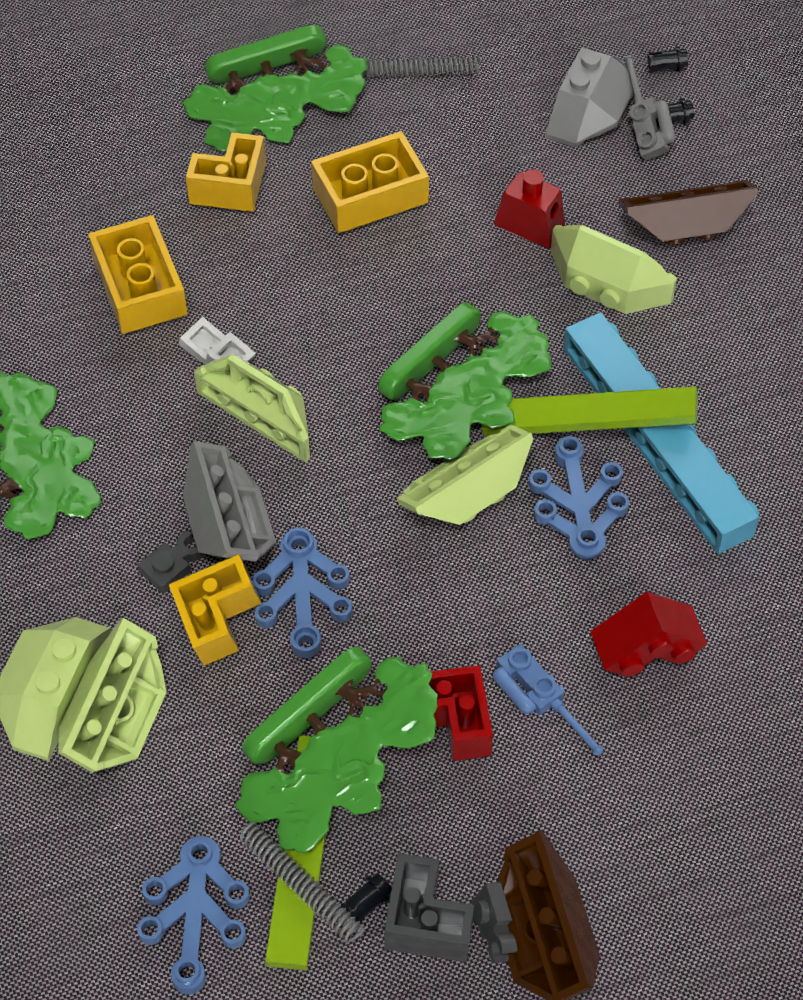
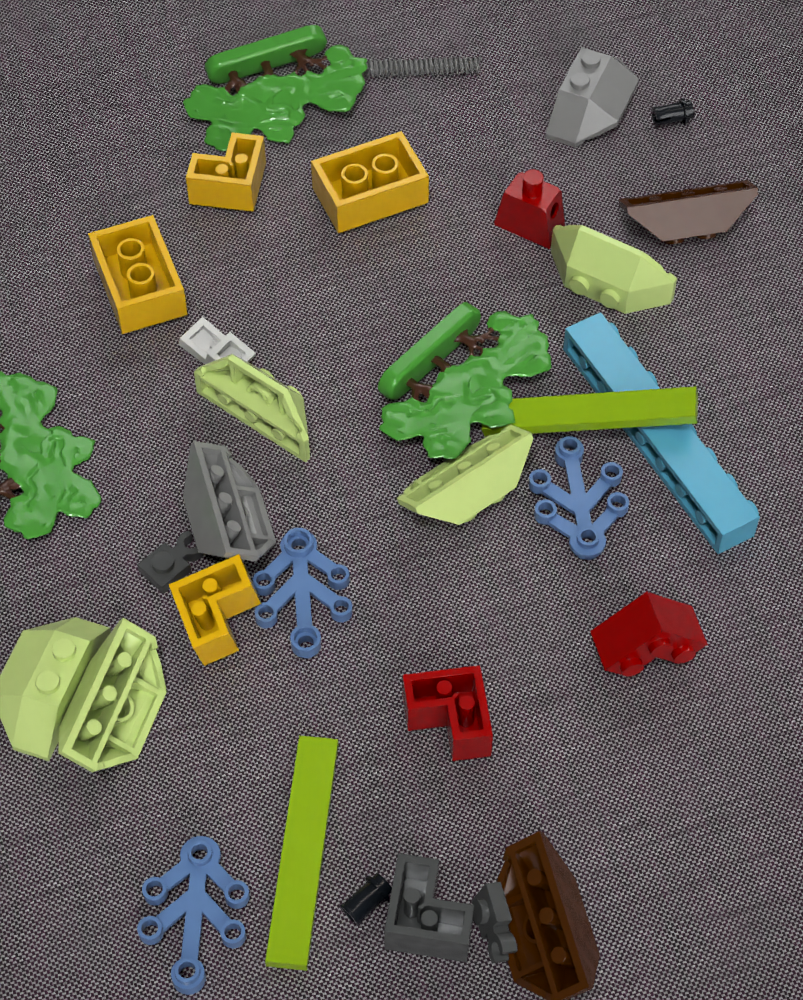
(301, 880): light grey piece -> none
(341, 760): bright green plant -> none
(541, 688): medium blue piece -> none
(643, 114): light grey piece -> none
(668, 59): black pin -> none

